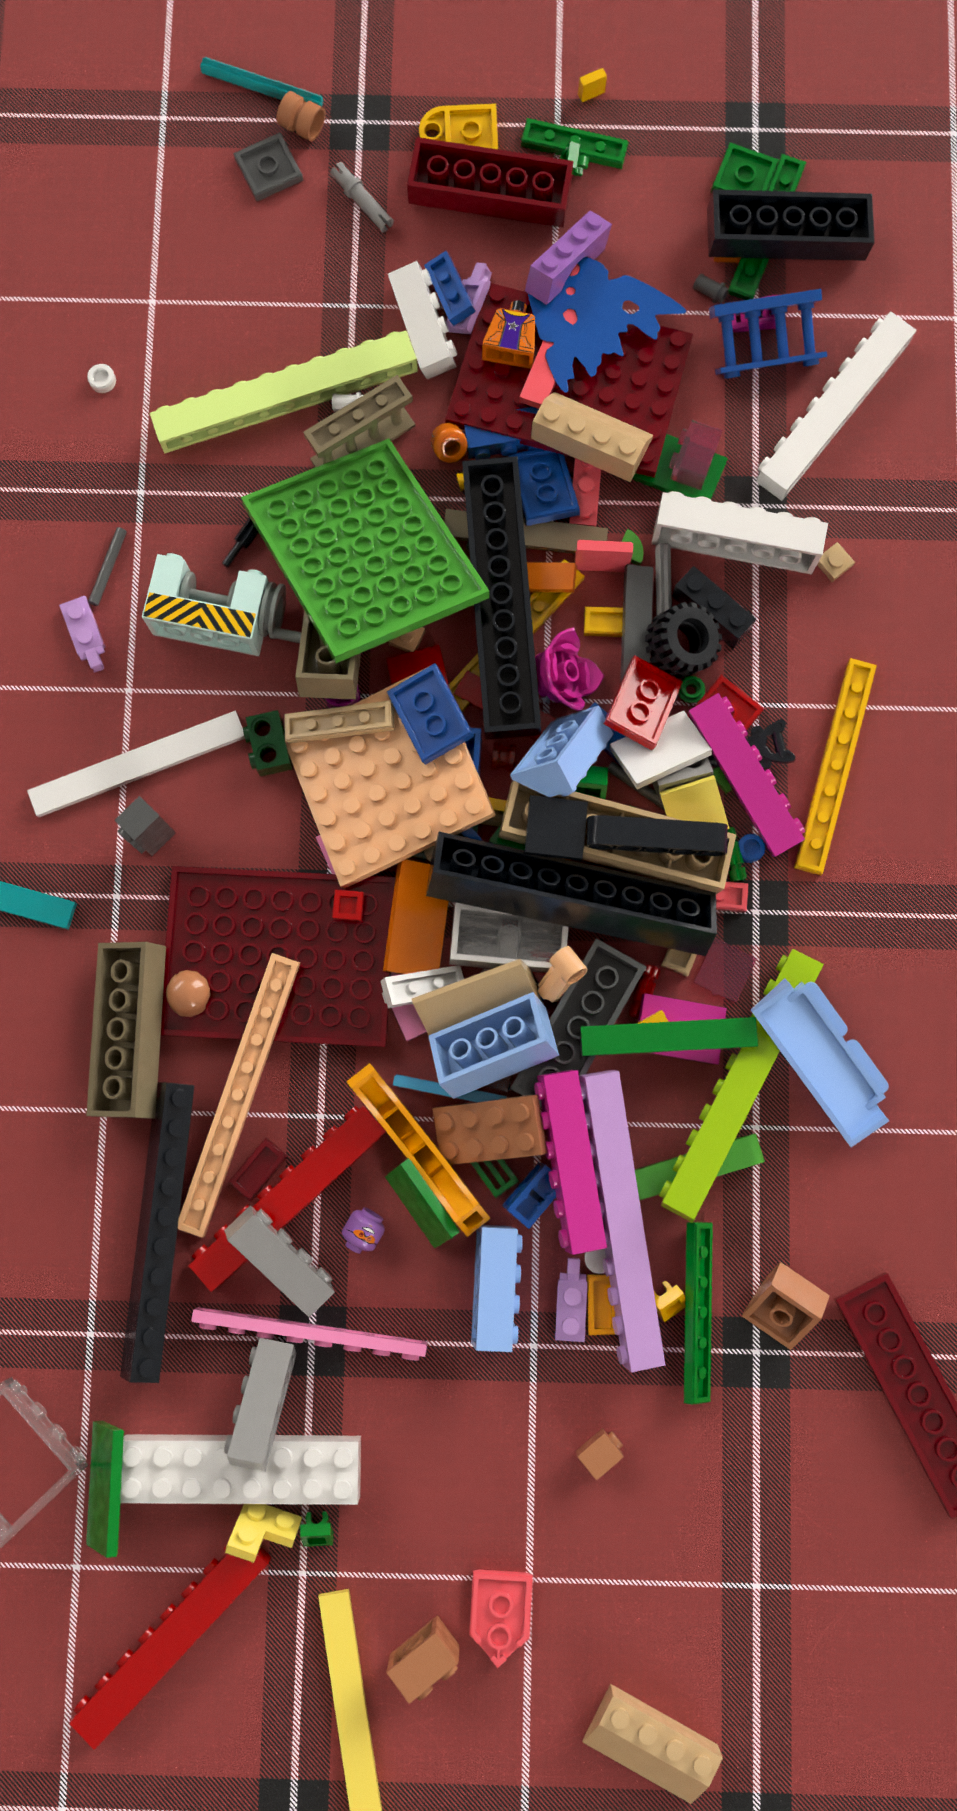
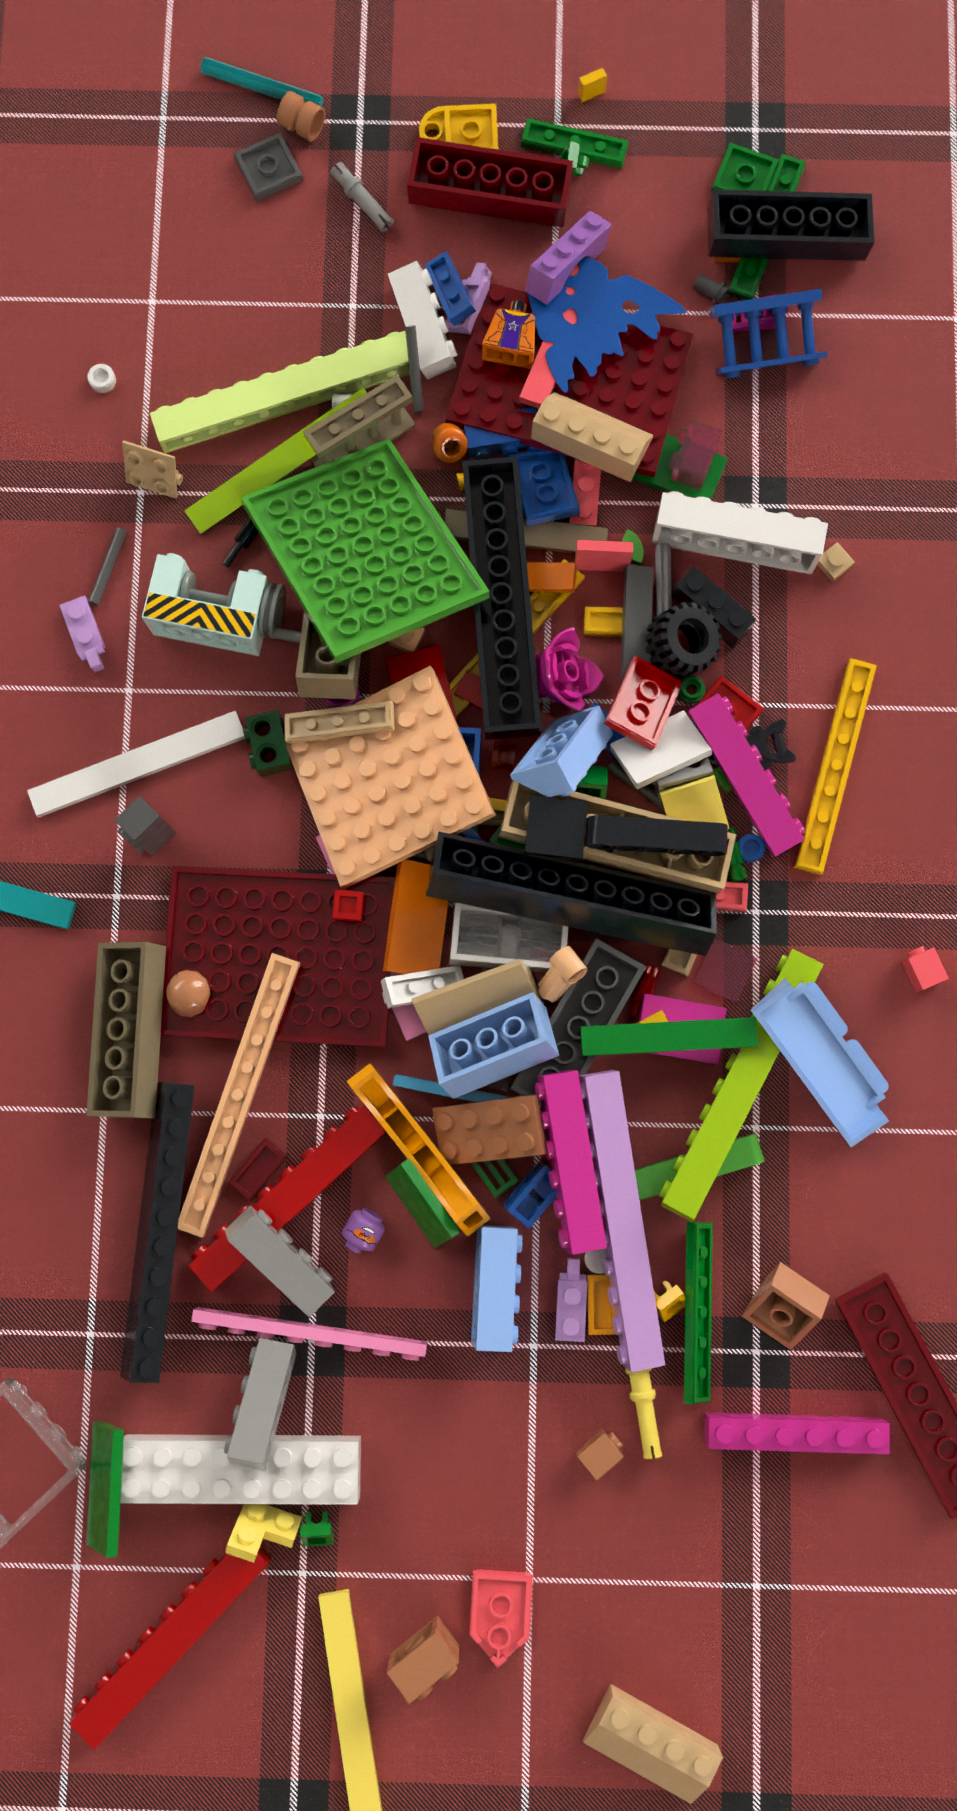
(151, 469): none -> tan hinge
(258, 475): none -> lime tile
(414, 367): none -> dark grey bar
(430, 714): blue tile -> none
(643, 1395): none -> light yellow pin
(796, 1433): none -> dark pink brick
(835, 406): white brick -> none
(924, 968): none -> coral brick

